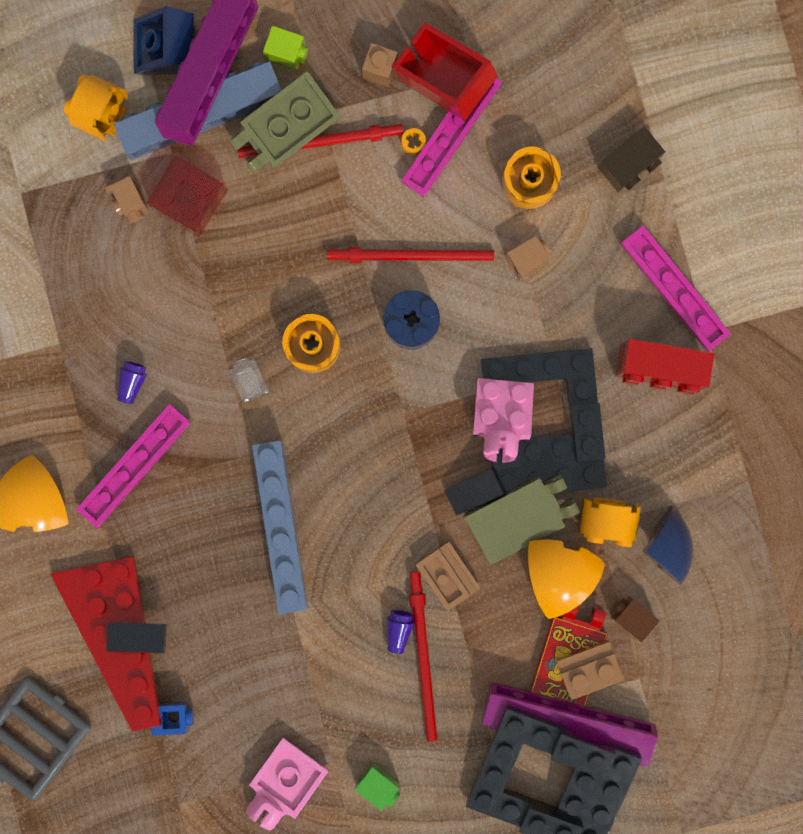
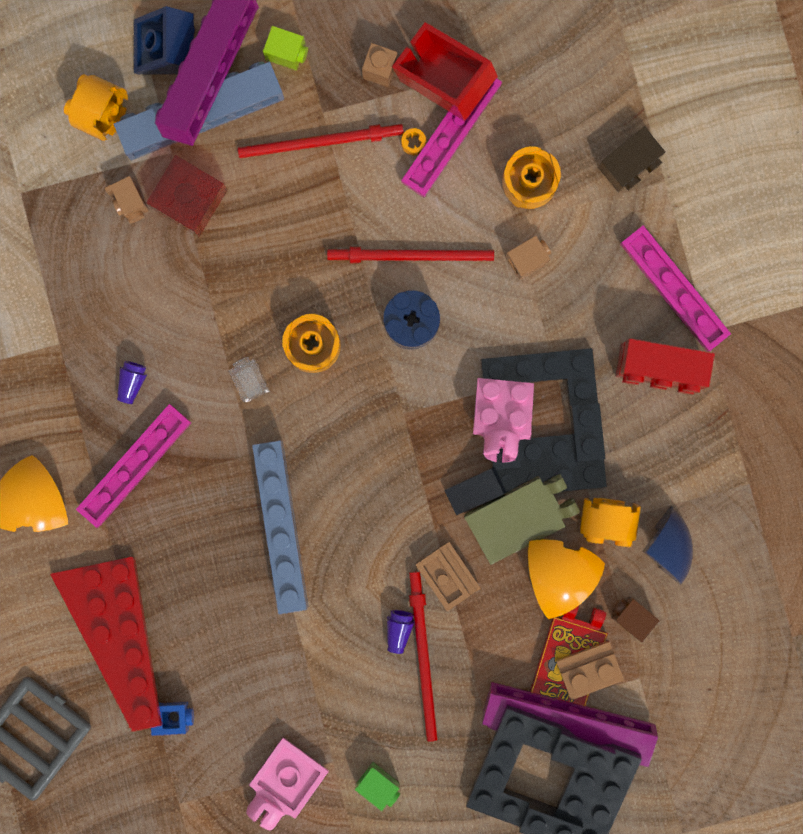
(136, 637): black tile -> none
(286, 122): olive tile -> none

